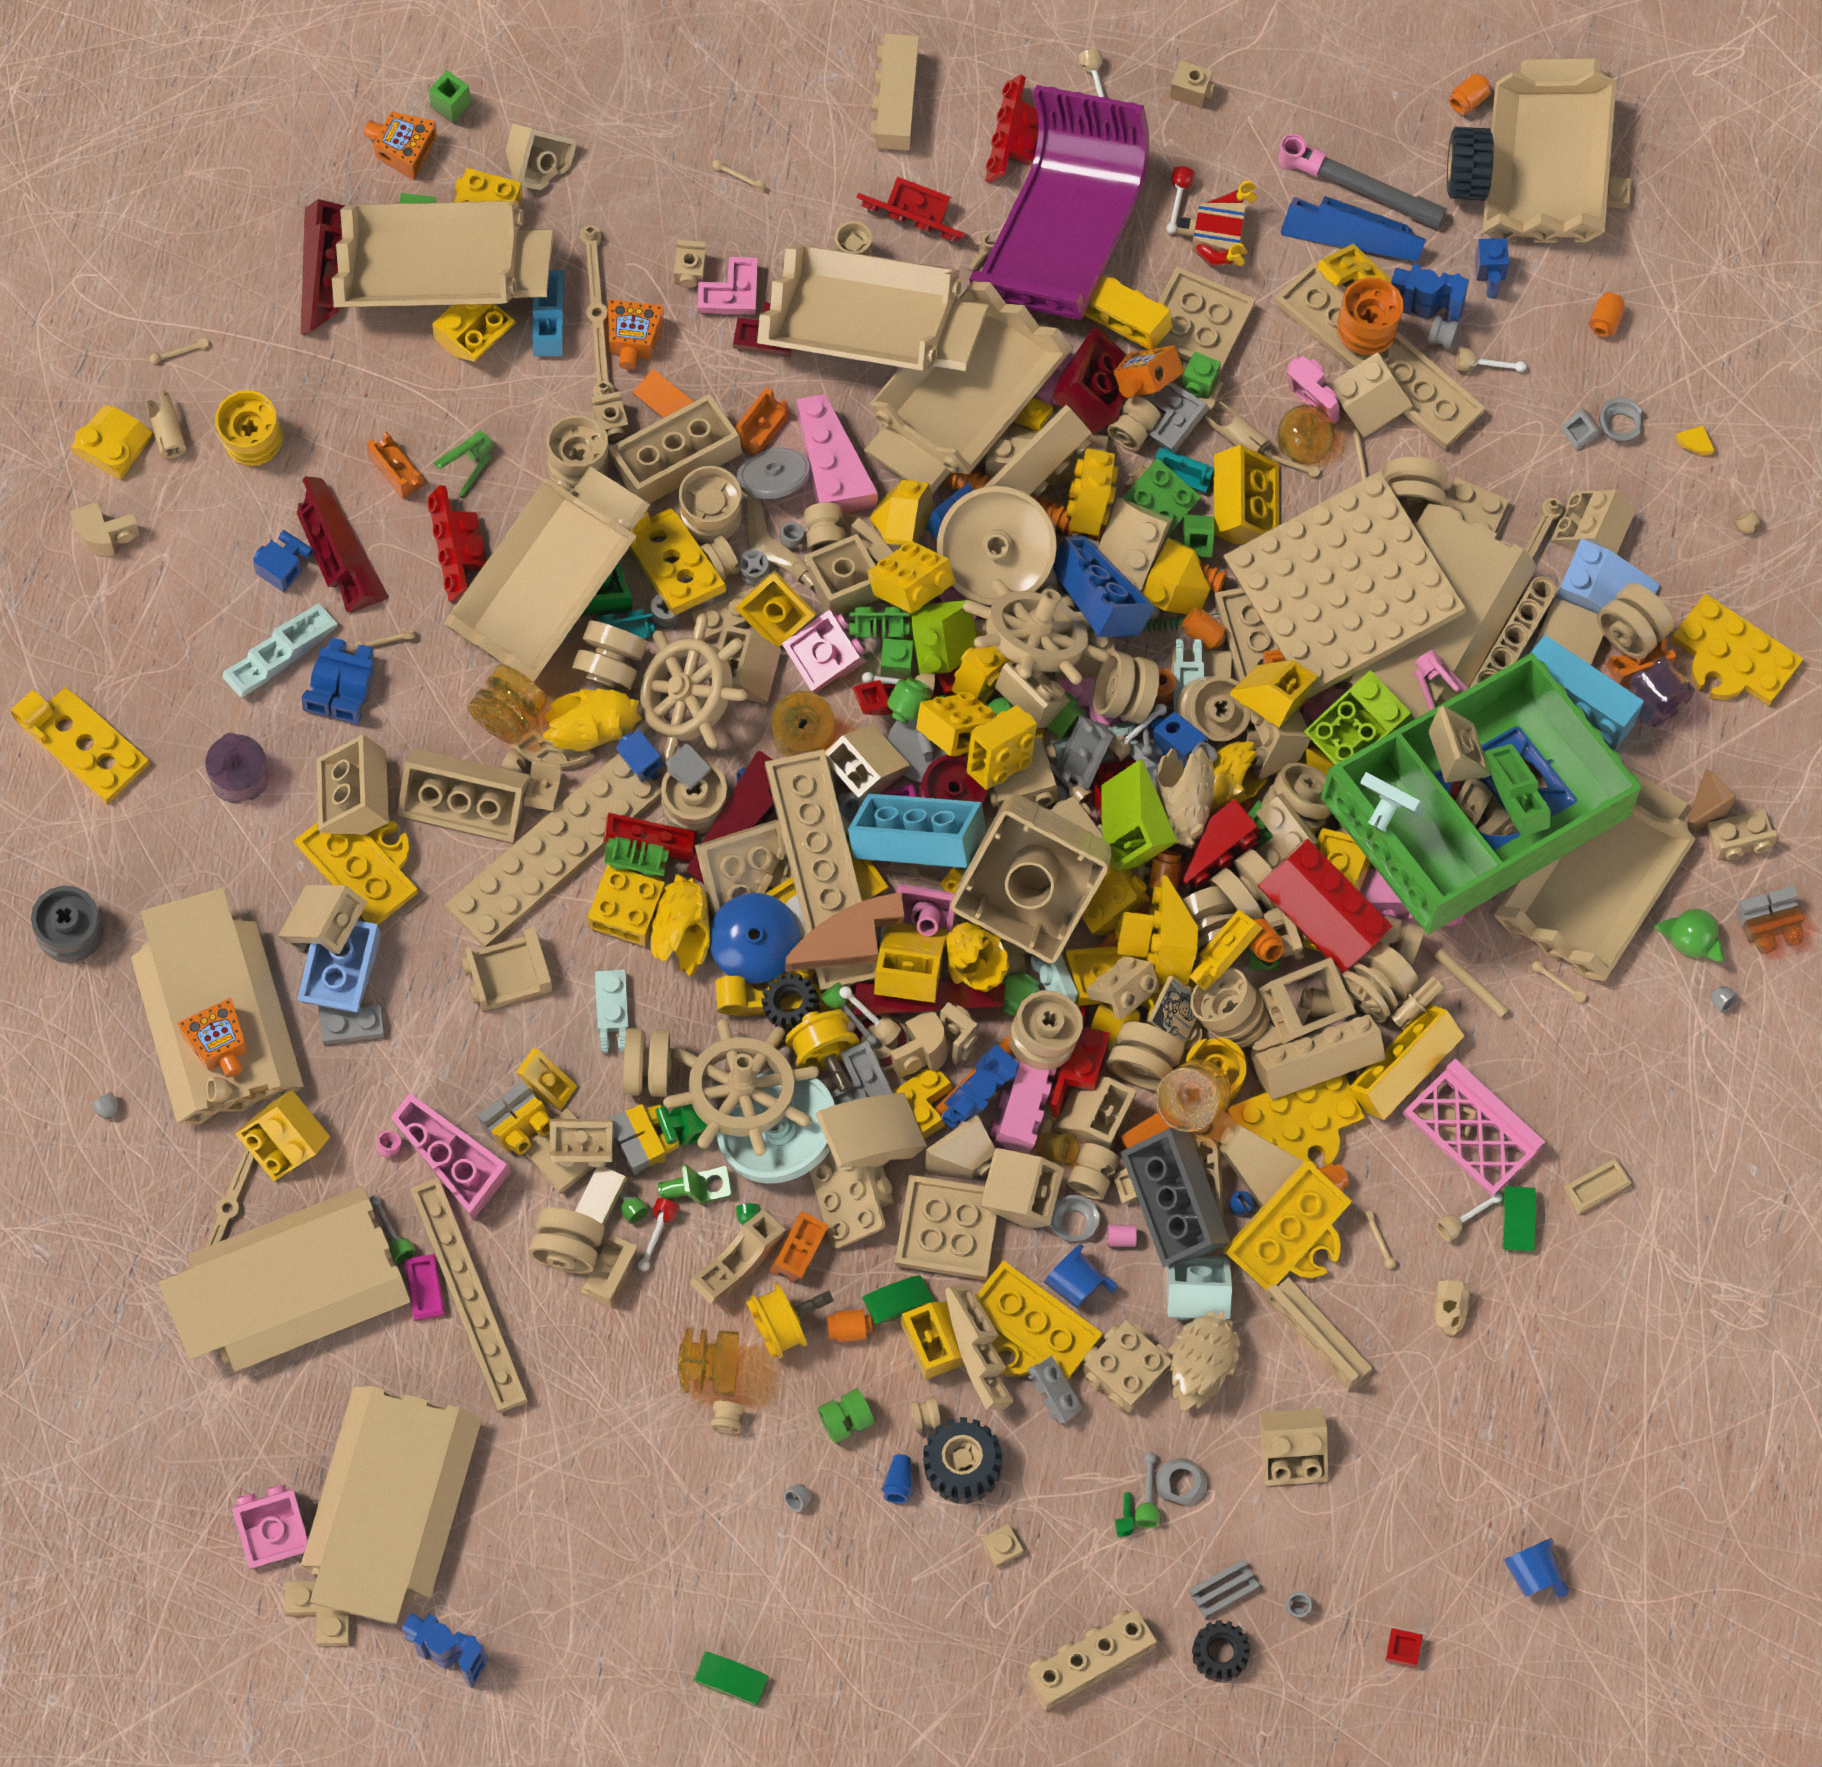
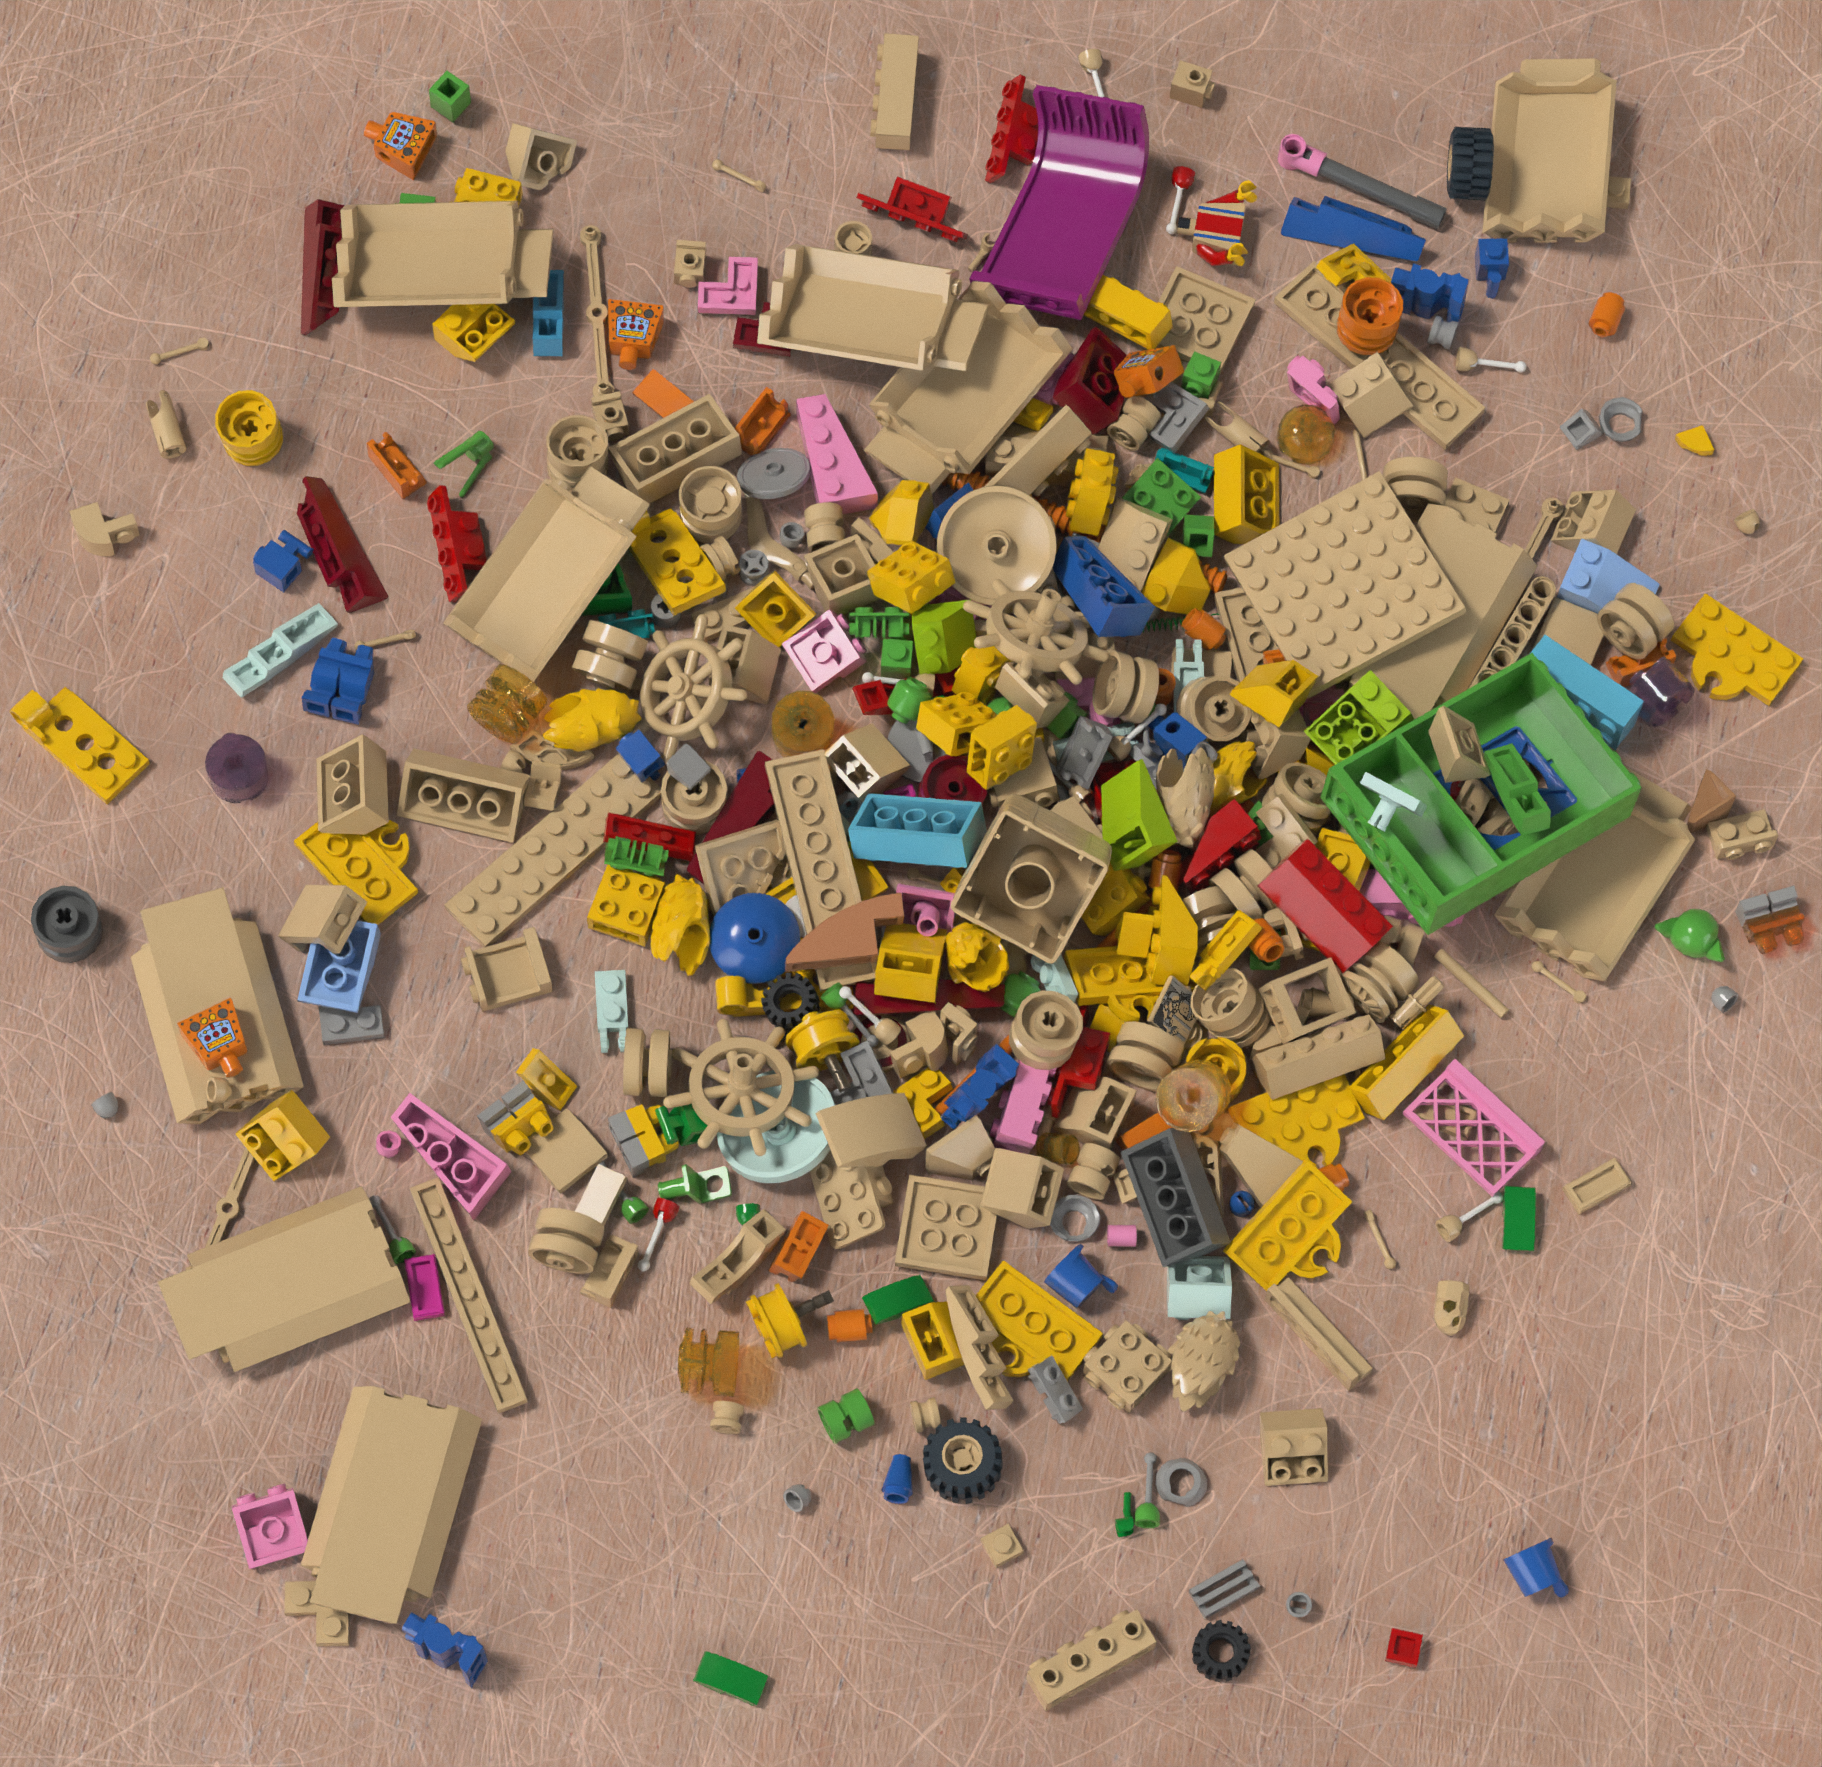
(111, 441): yellow slope -> none
(580, 1141): tan bracket -> none
(1125, 985): tan bracket -> none
(1433, 667): bright pink plant -> none
(1470, 93): orange brick -> none

